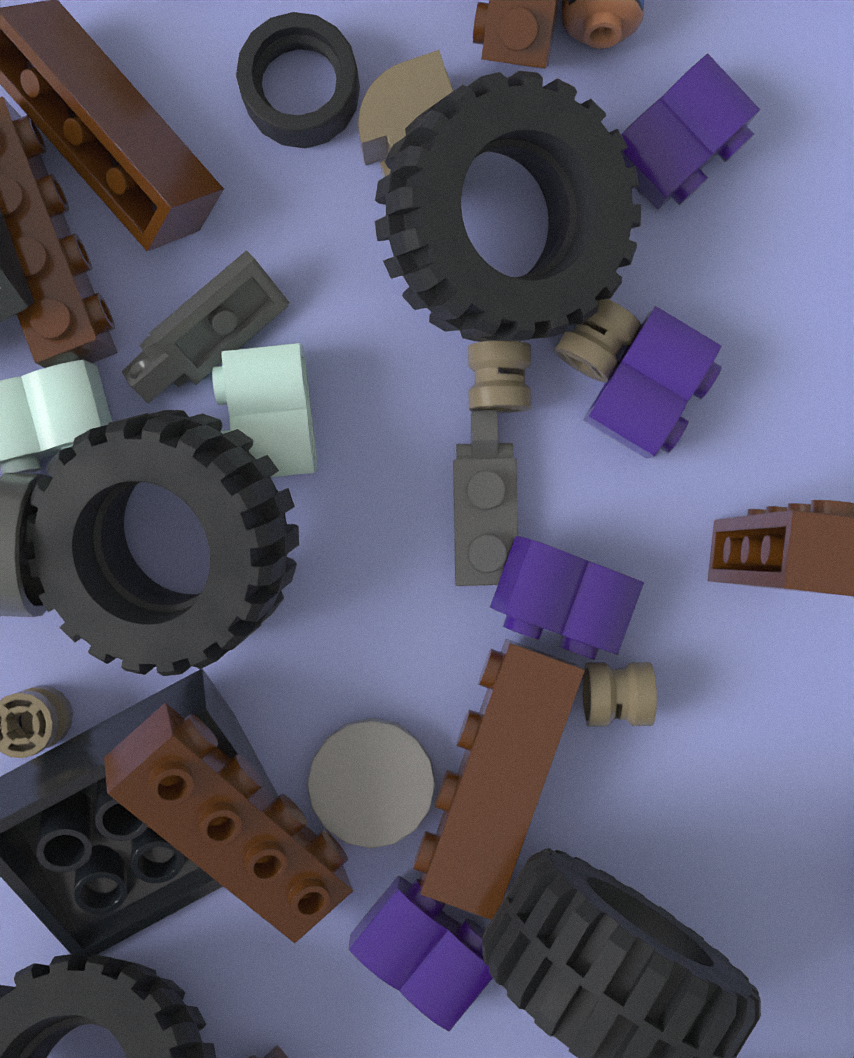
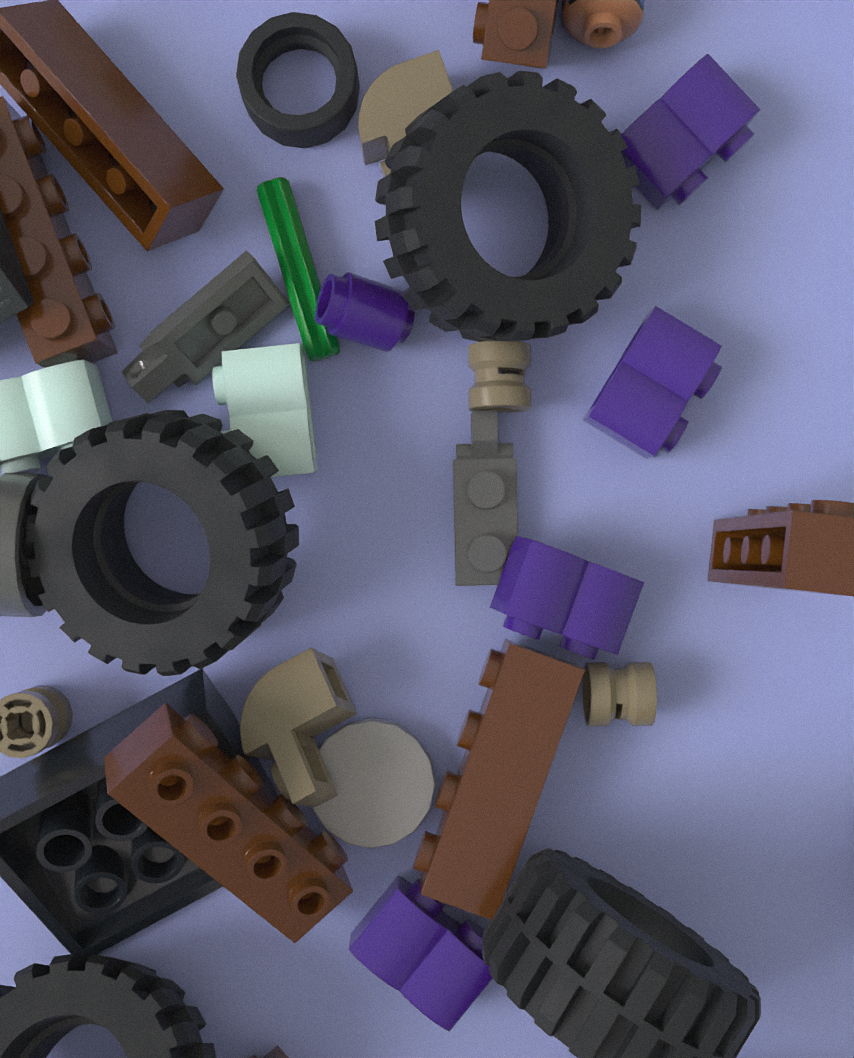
(286, 714): none -> dark tan brick
(296, 266): none -> green axle
(364, 311): none -> dark purple brick
(597, 341): dark tan wheel -> none

